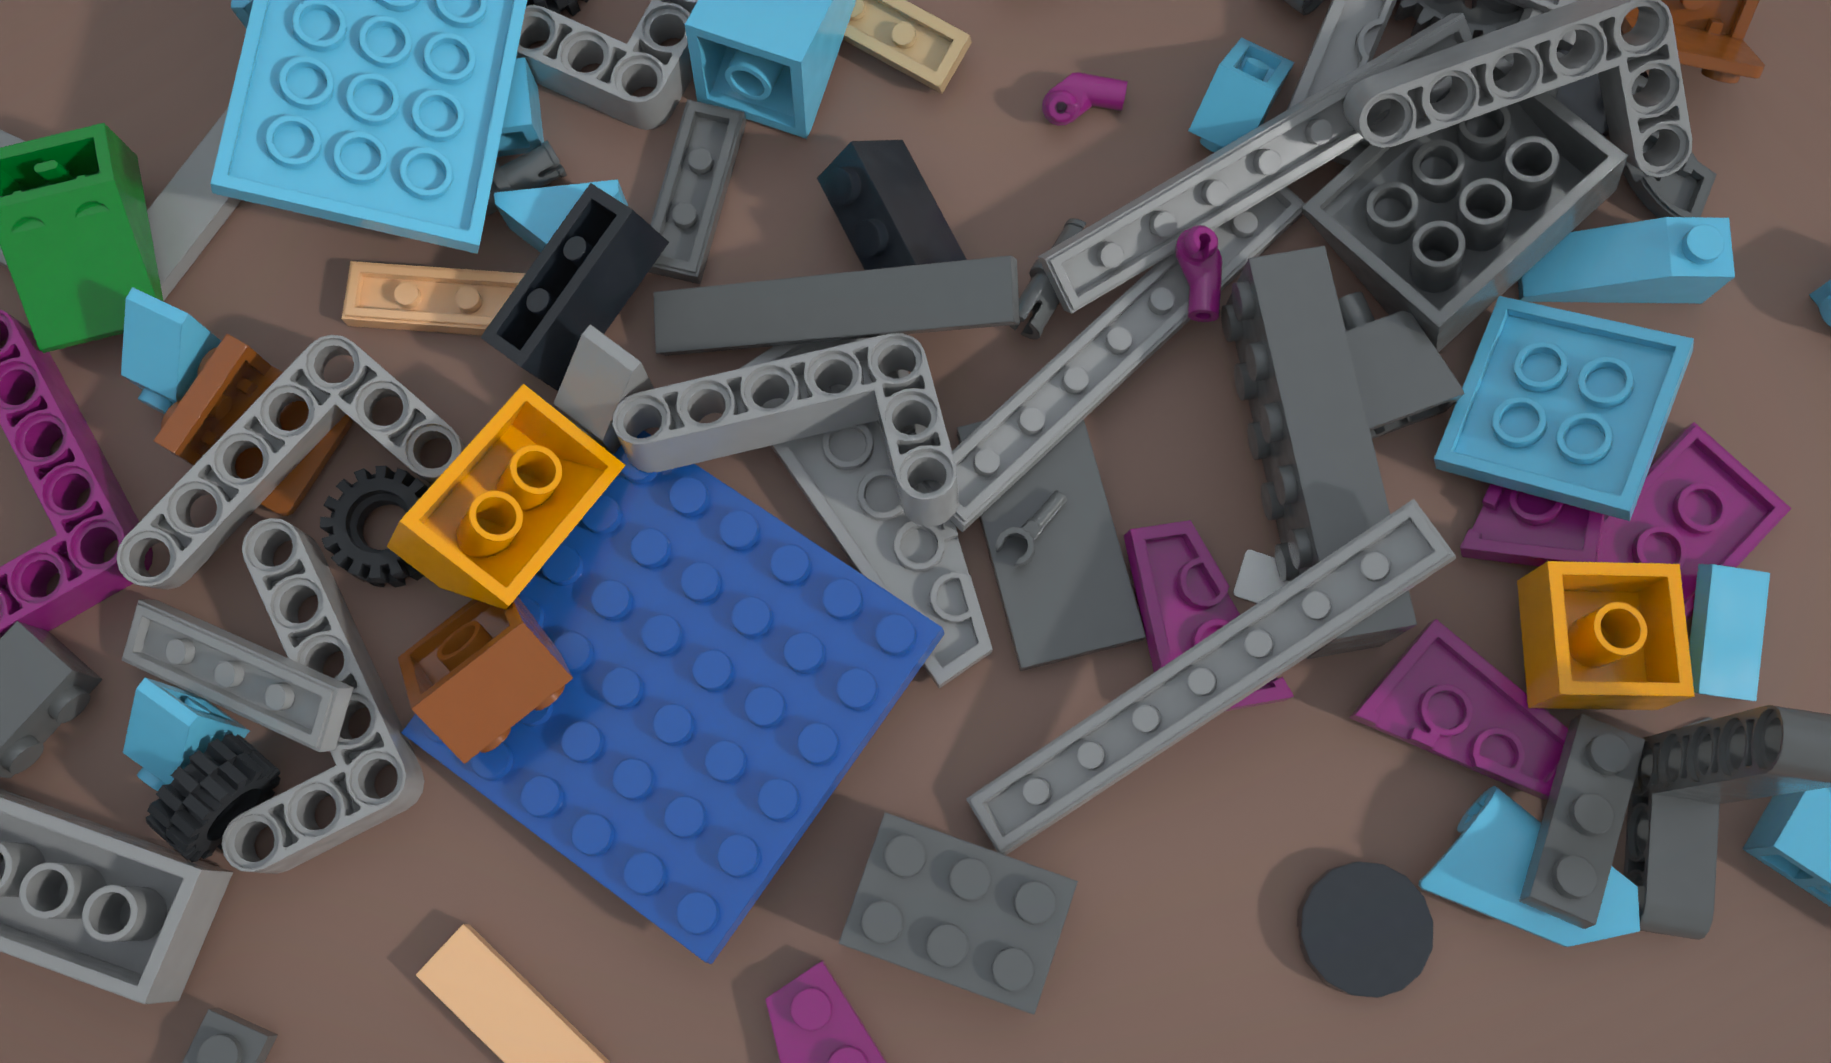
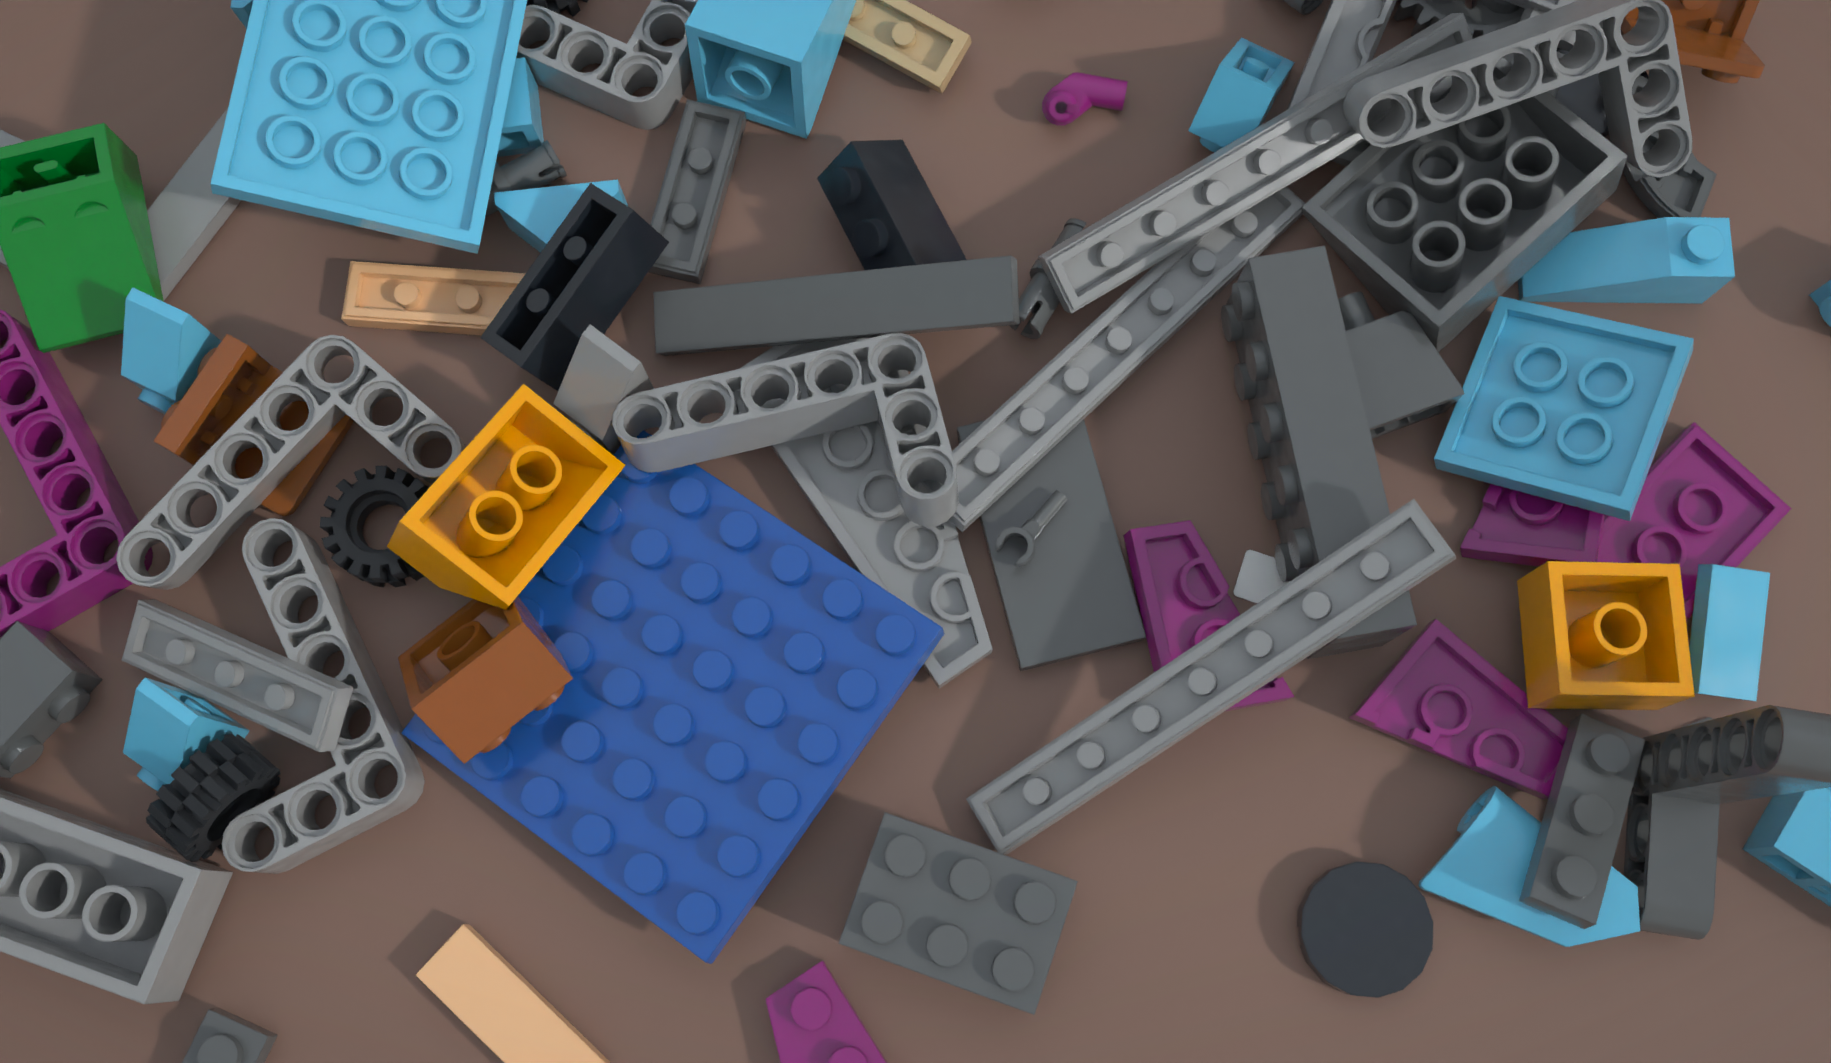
(1202, 268): magenta arm -> none

